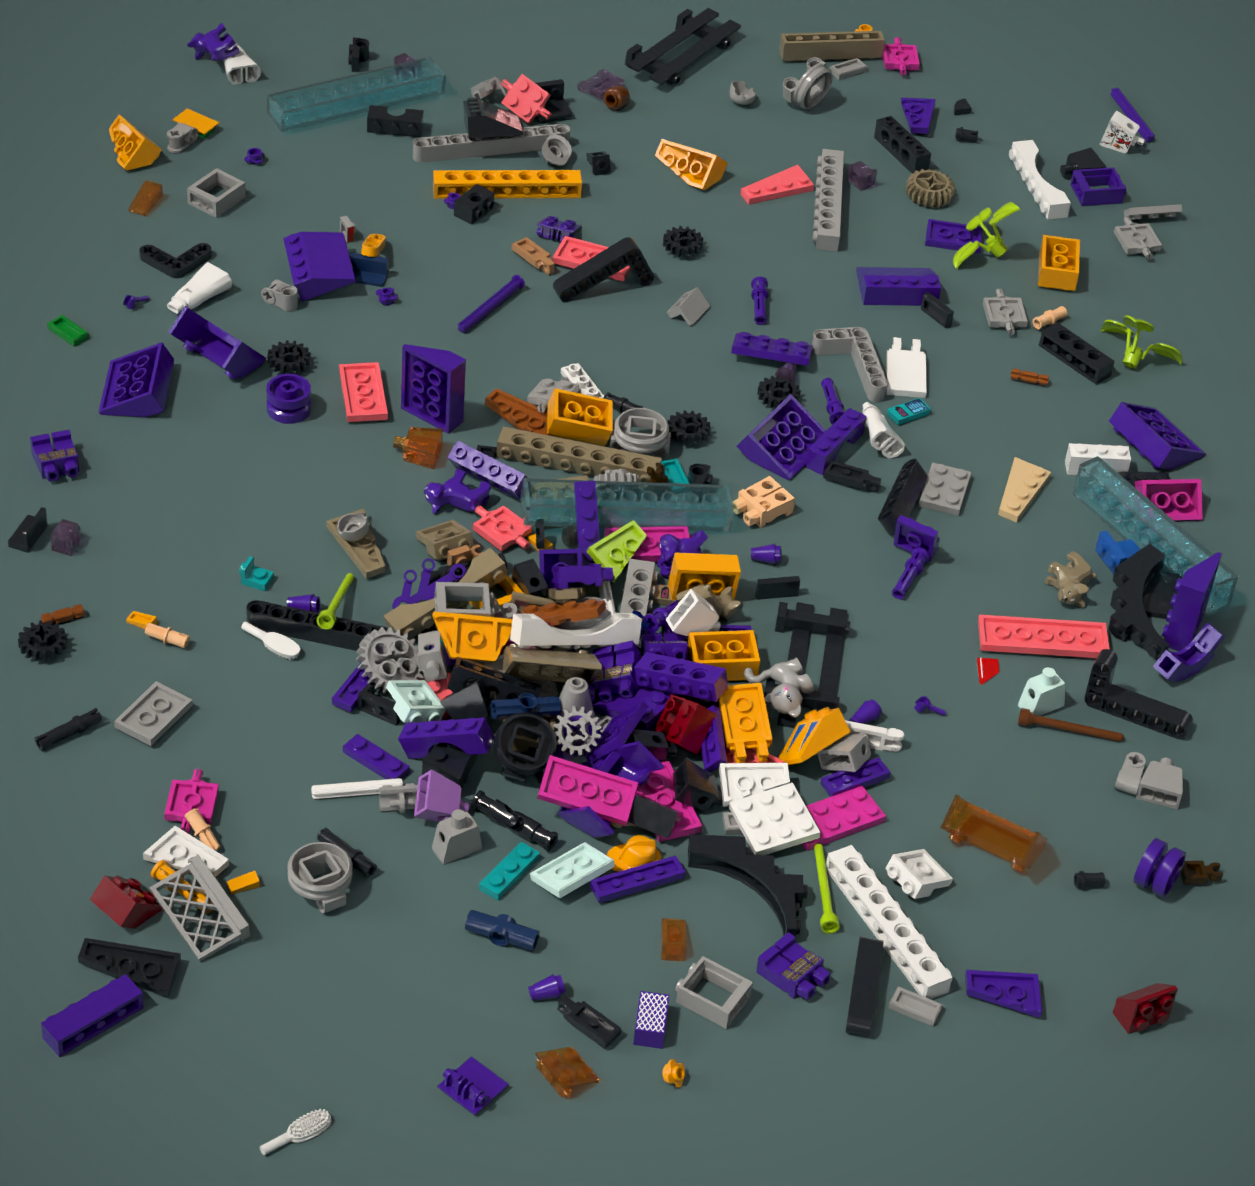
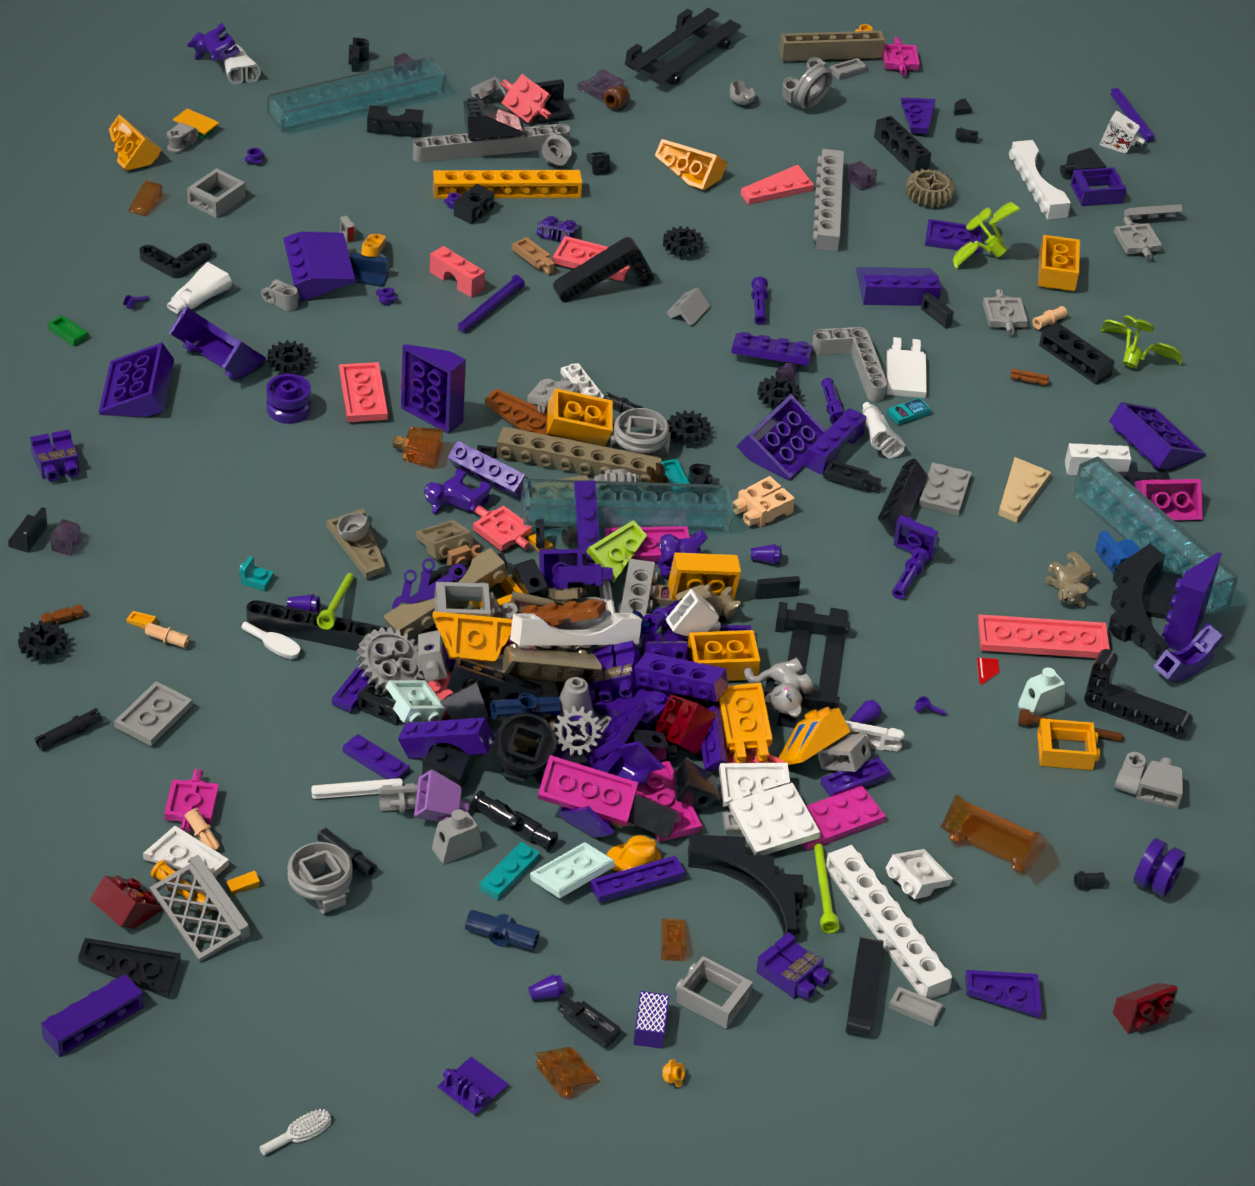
(468, 276): none -> coral arch
(1067, 730): none -> light orange window
(1197, 873): dark brown plate -> none

